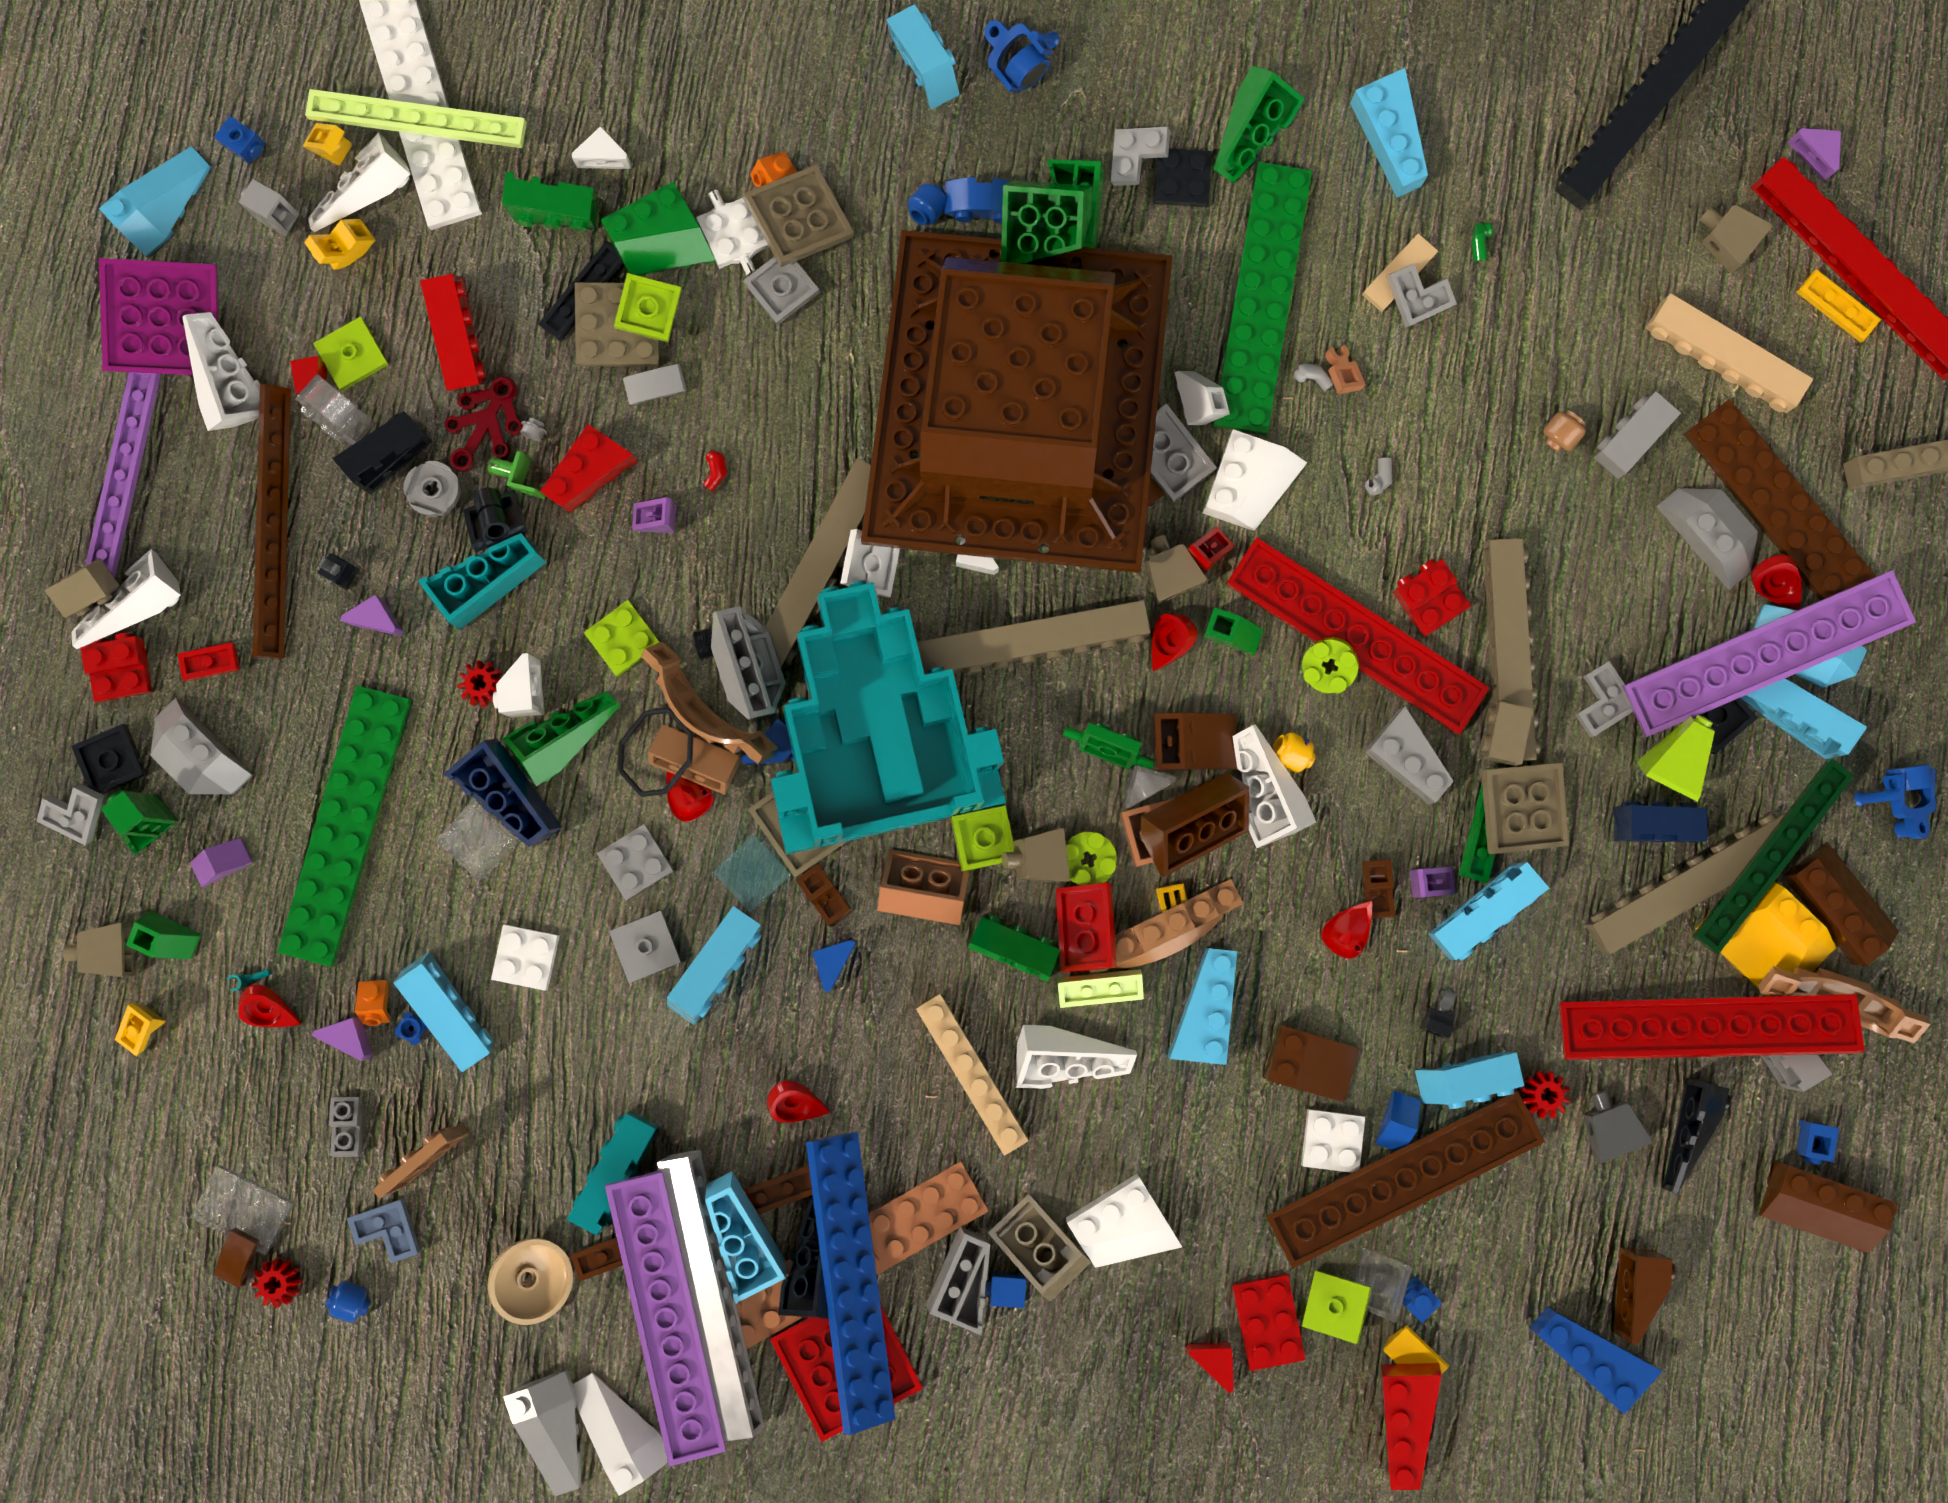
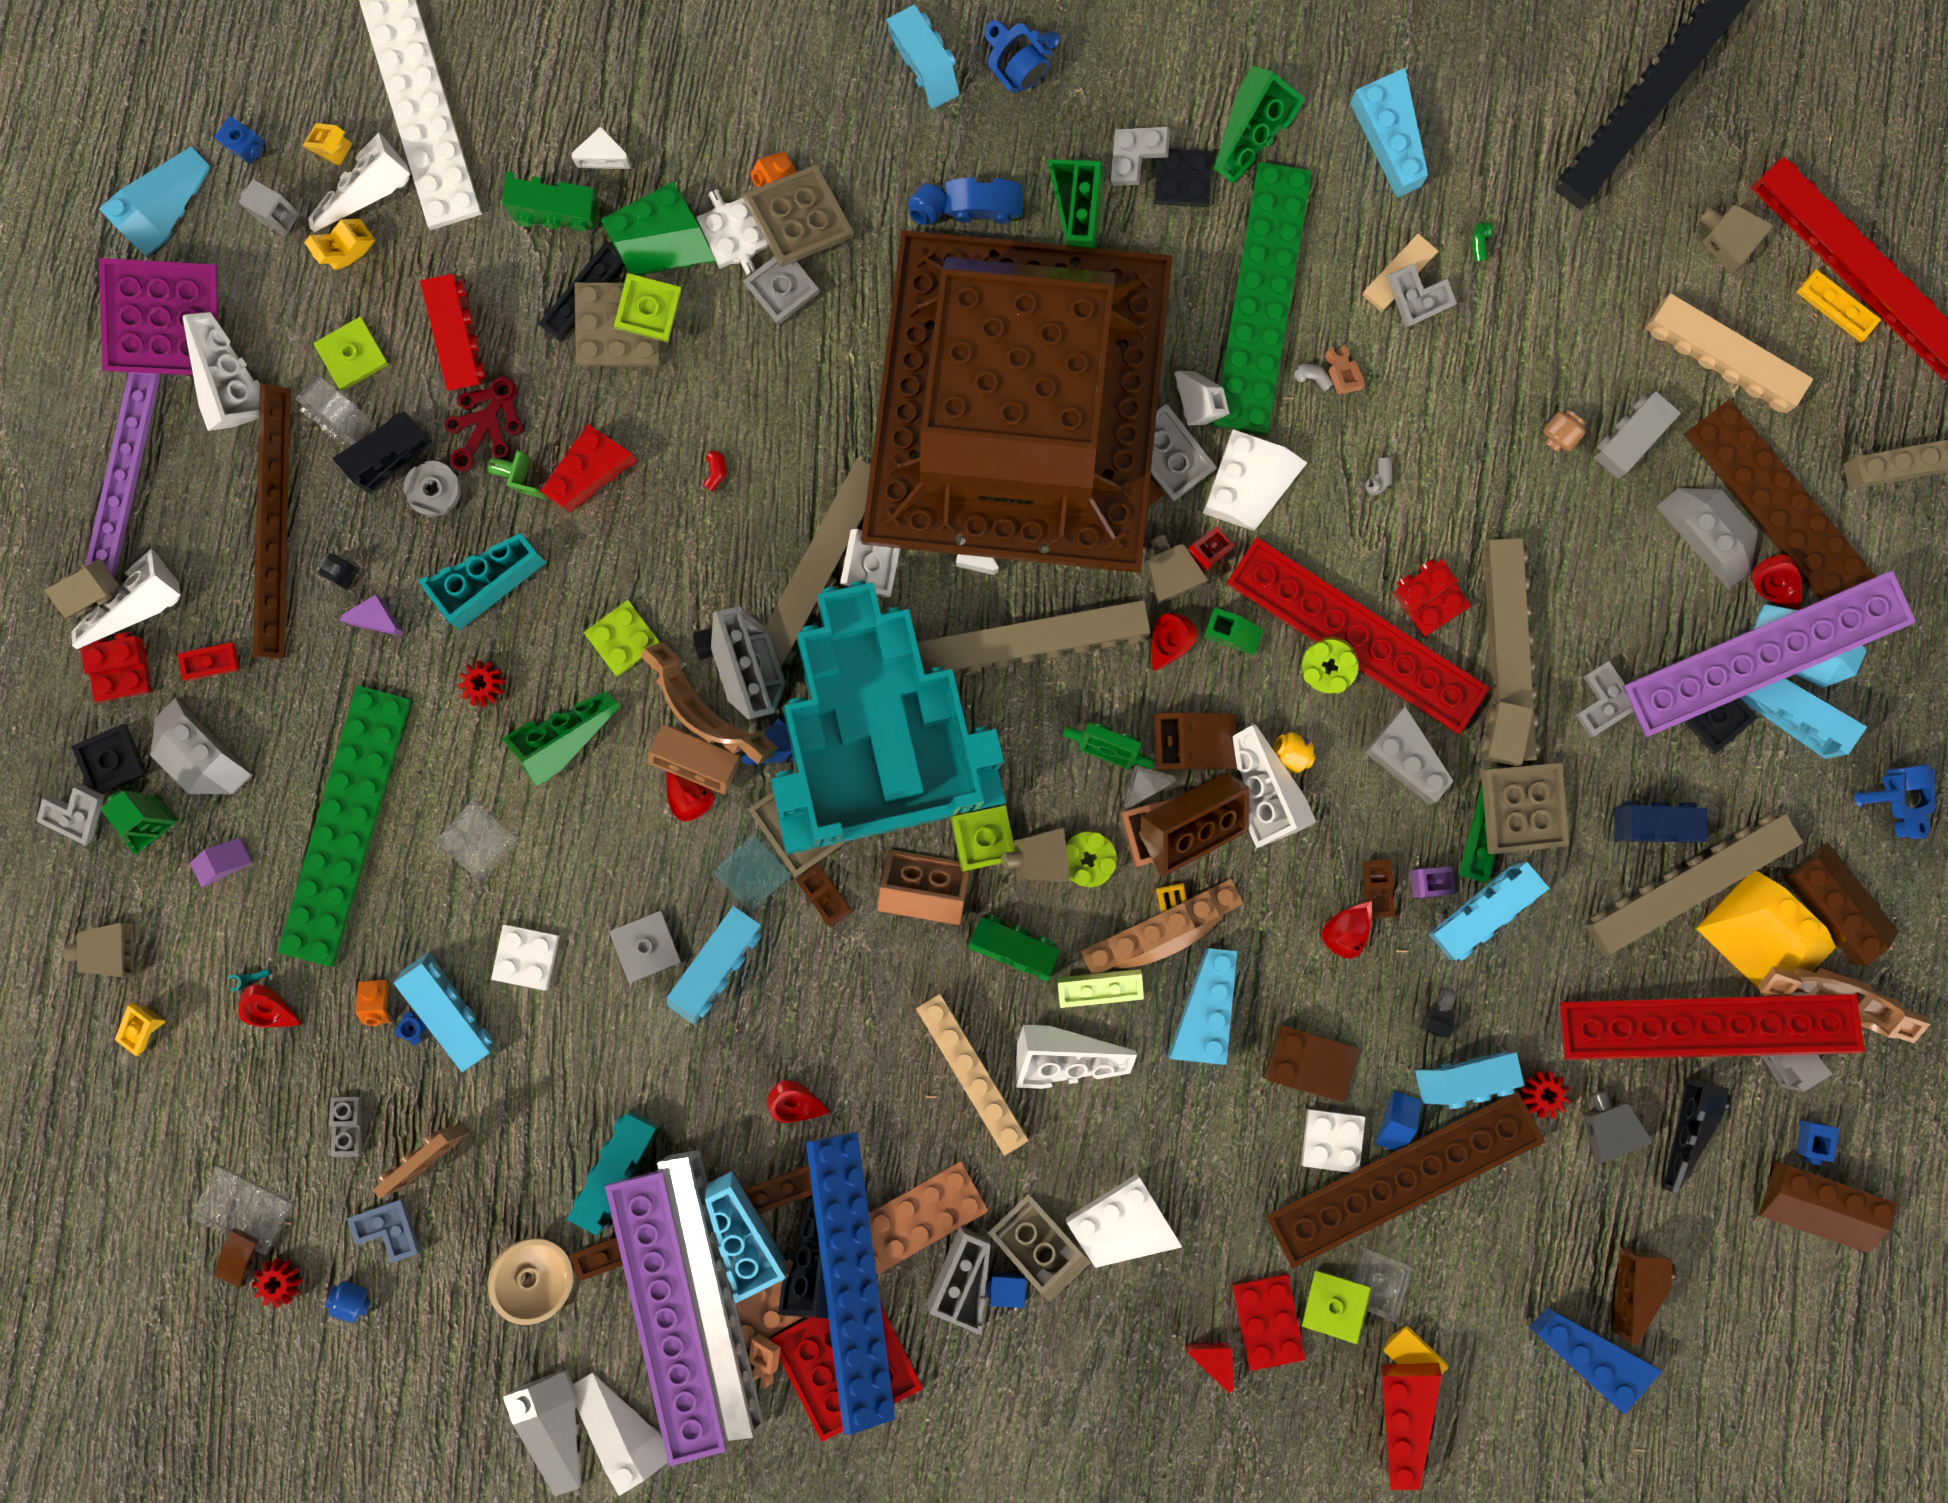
(162, 937): green slope -> none
(305, 370): red brick -> none
(348, 1037): medium lavender slope -> none
(416, 118): yellowish green plate -> none
(493, 518): black plate -> none
(504, 791): dark blue wedge -> none
(521, 689): white slope -> none
(533, 429): light grey plate -> none
(635, 862): light grey plate -> none
(654, 384): light grey slope -> none
(655, 516): medium lavender slope -> none
(680, 771): black piece -> none
(765, 1358): none -> nougat plate
(831, 962): blue slope -> none
(1043, 219): green wedge -> none
(1086, 927): red plate -> none
(1420, 1300): blue brick -> none
(1681, 757): lime slope -> none
(1773, 856): dark green plate -> none
(1819, 150): medium lavender slope -> none

